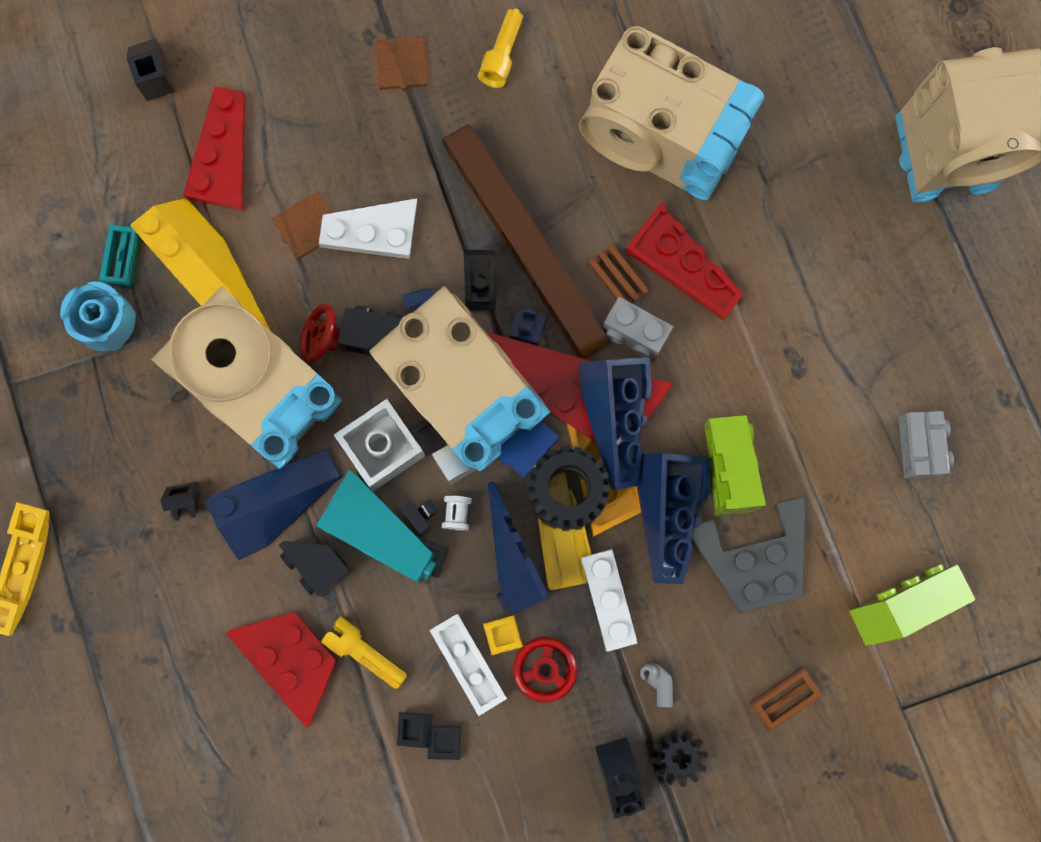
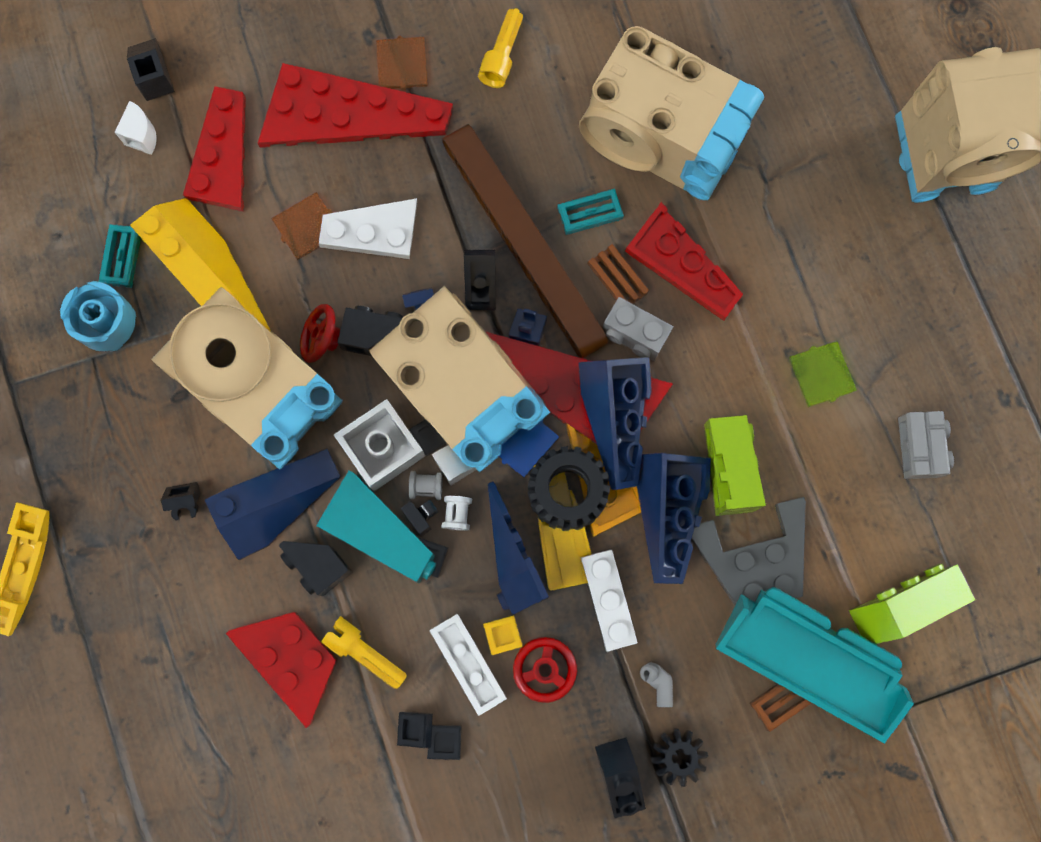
(136, 129): none -> white brick
(339, 109): none -> red wing
(425, 485): none -> light grey bush
(593, 222): none -> teal tile
(822, 374): none -> clear neon green piece
(823, 666): none -> teal slope

